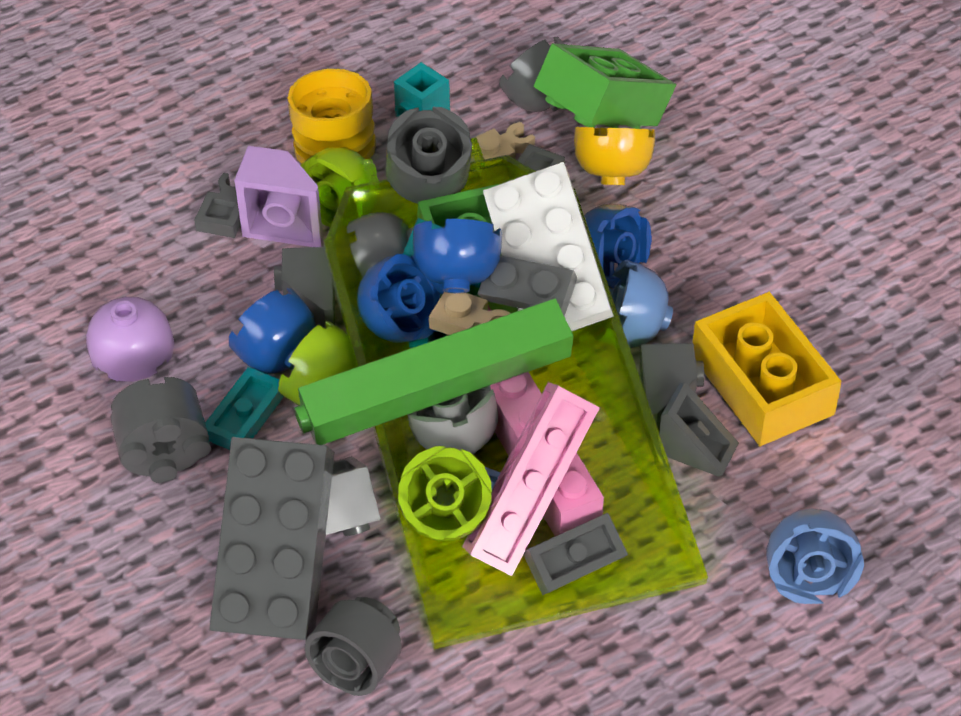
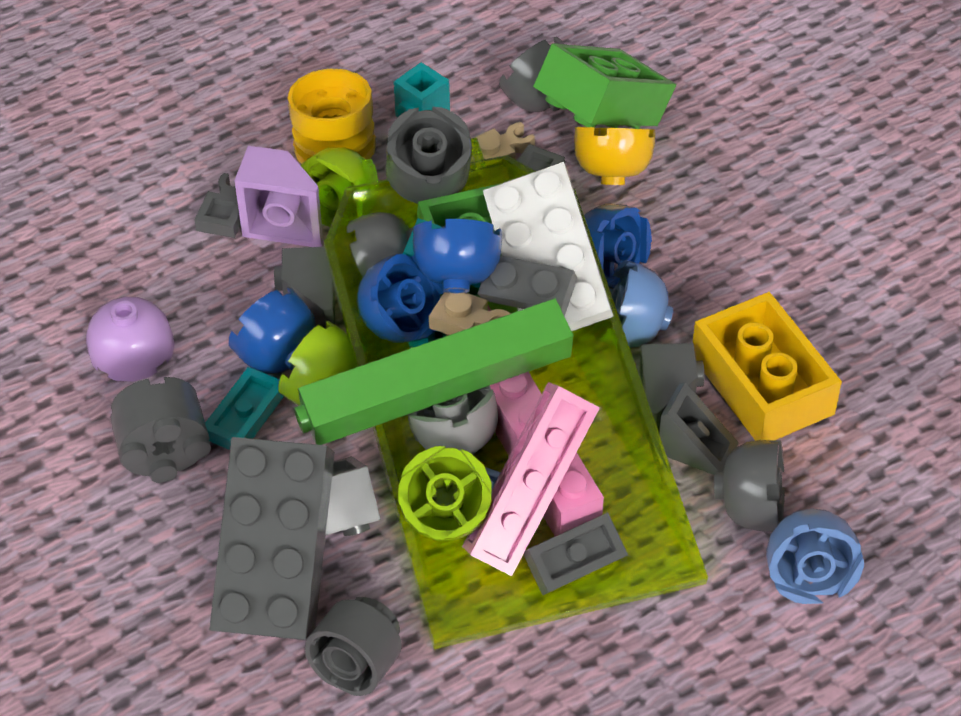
(753, 485): none -> dark grey cylinder

